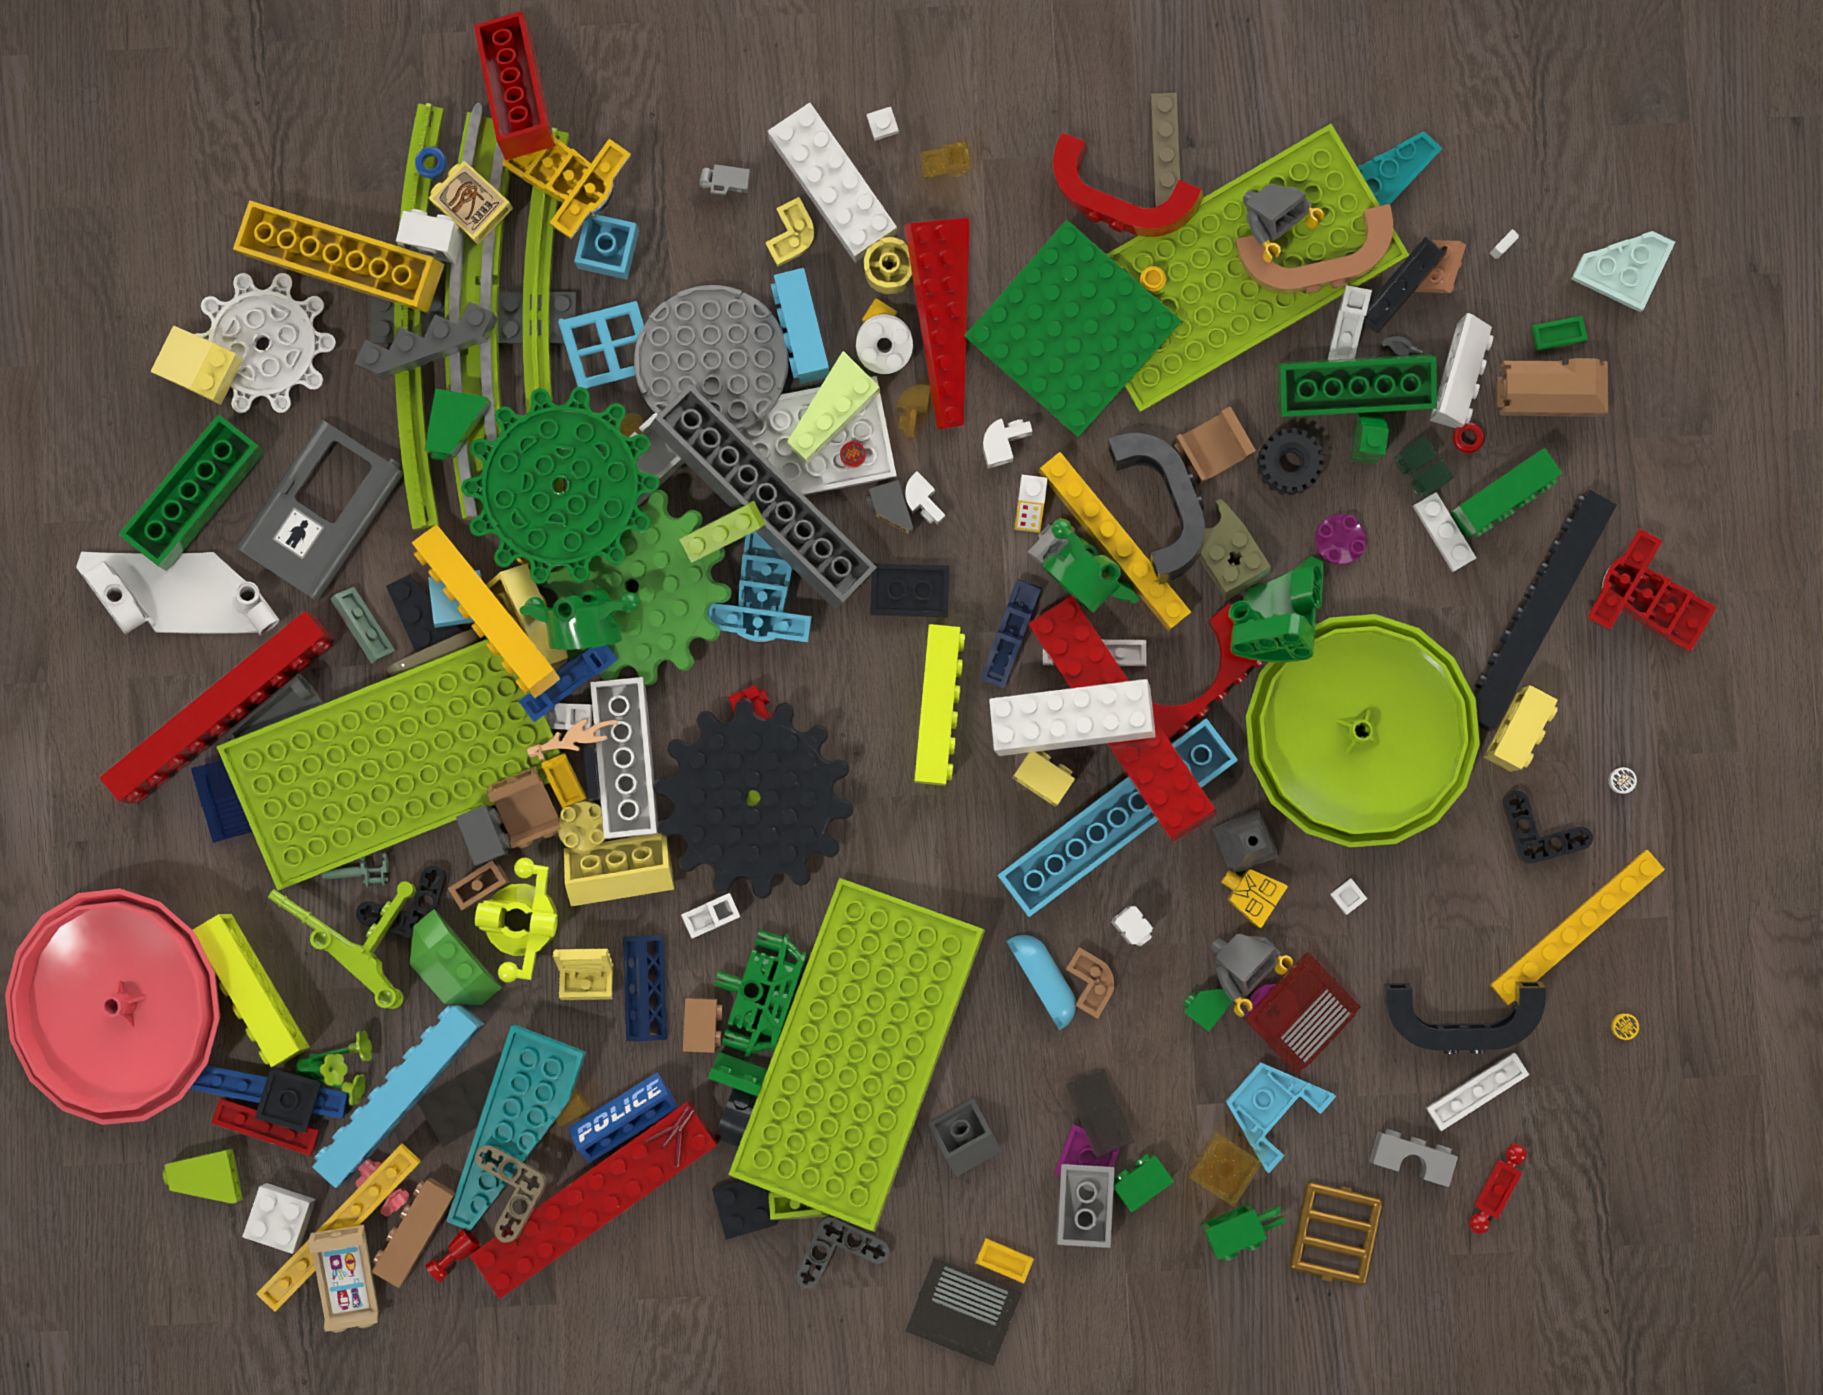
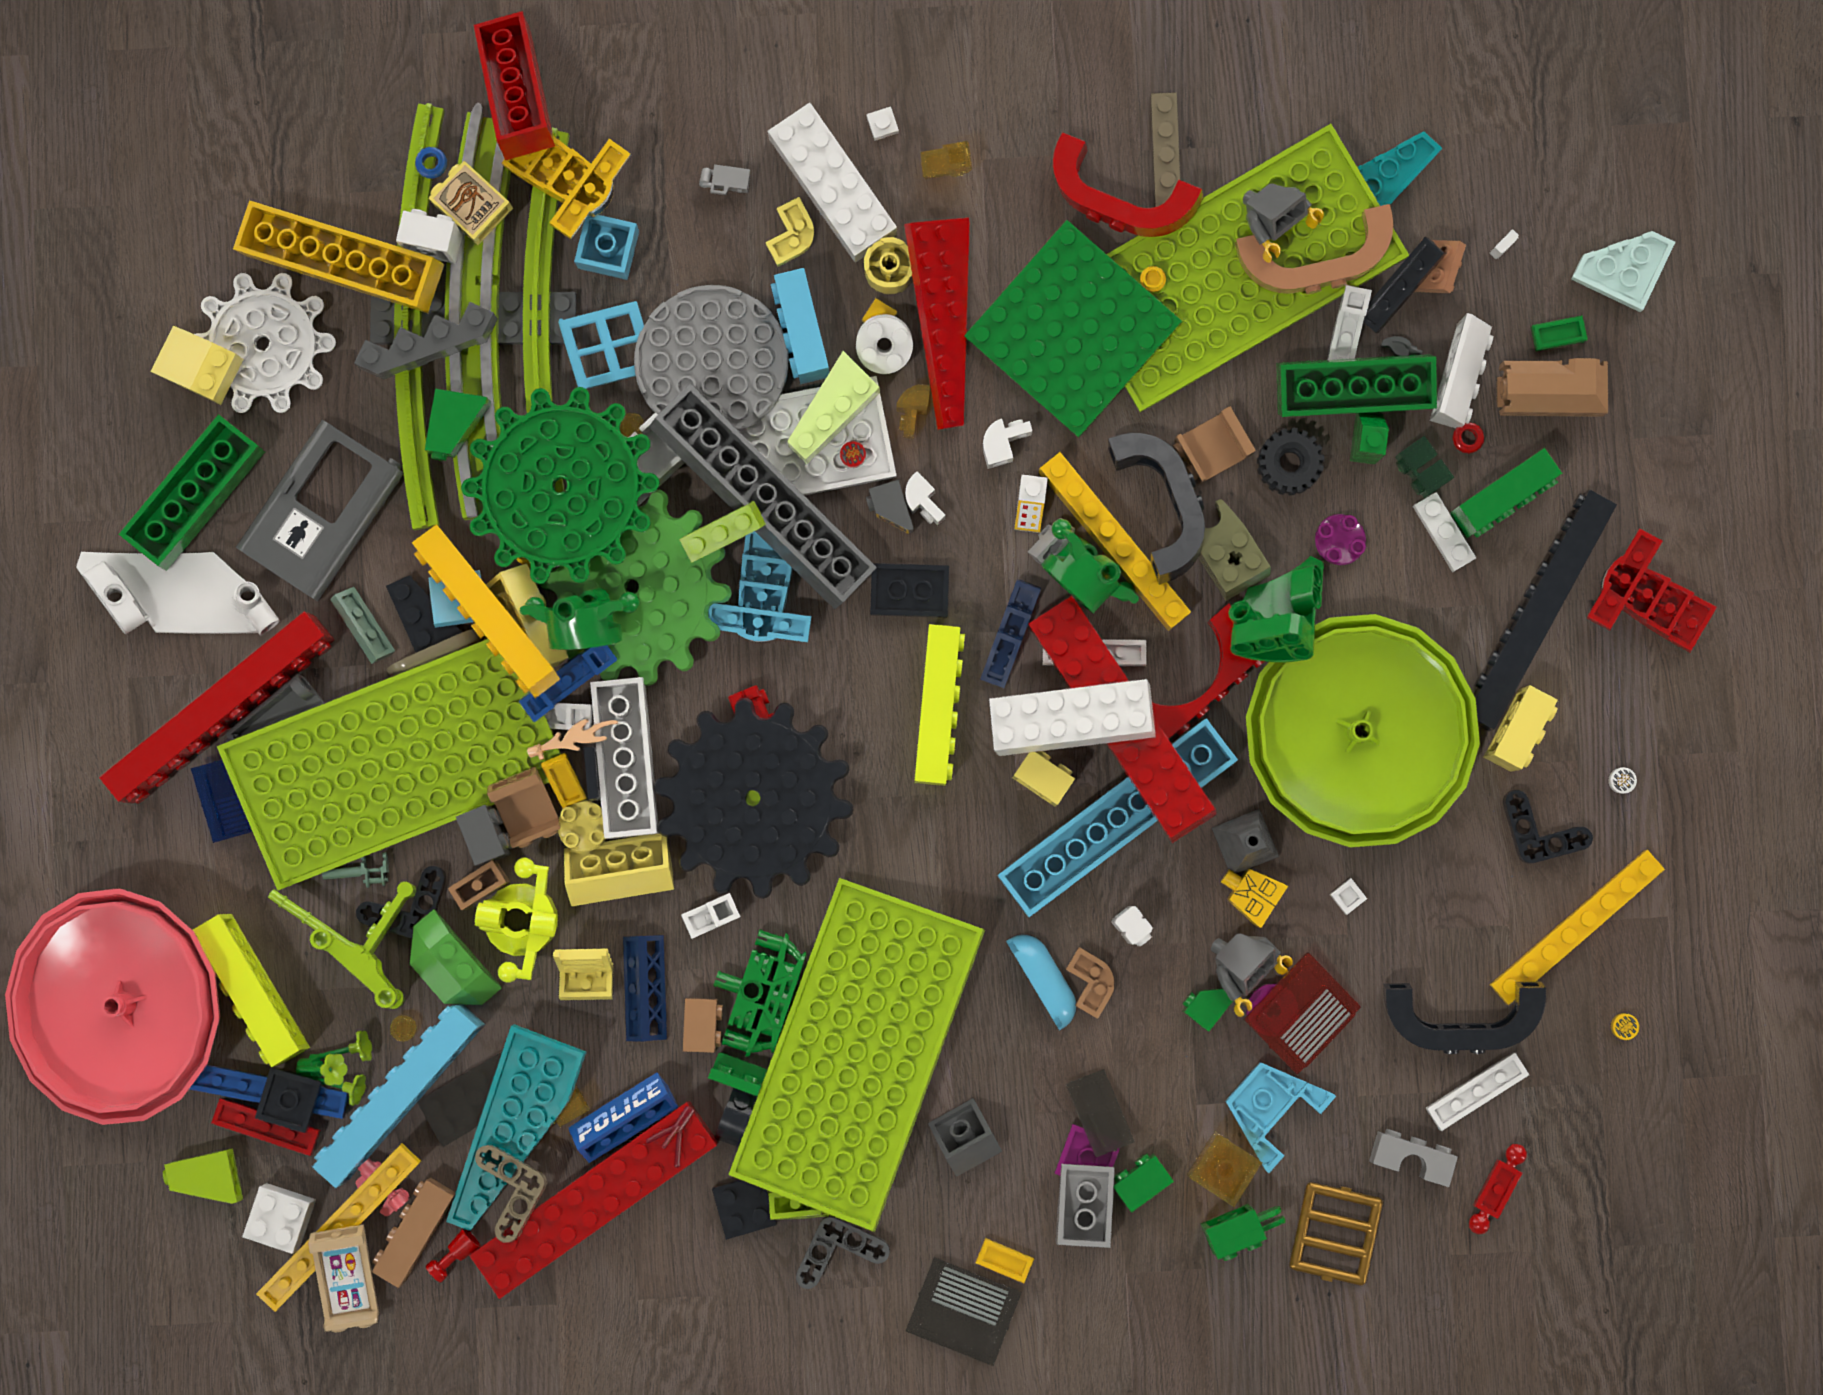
(403, 1028): none -> clear yellow plate

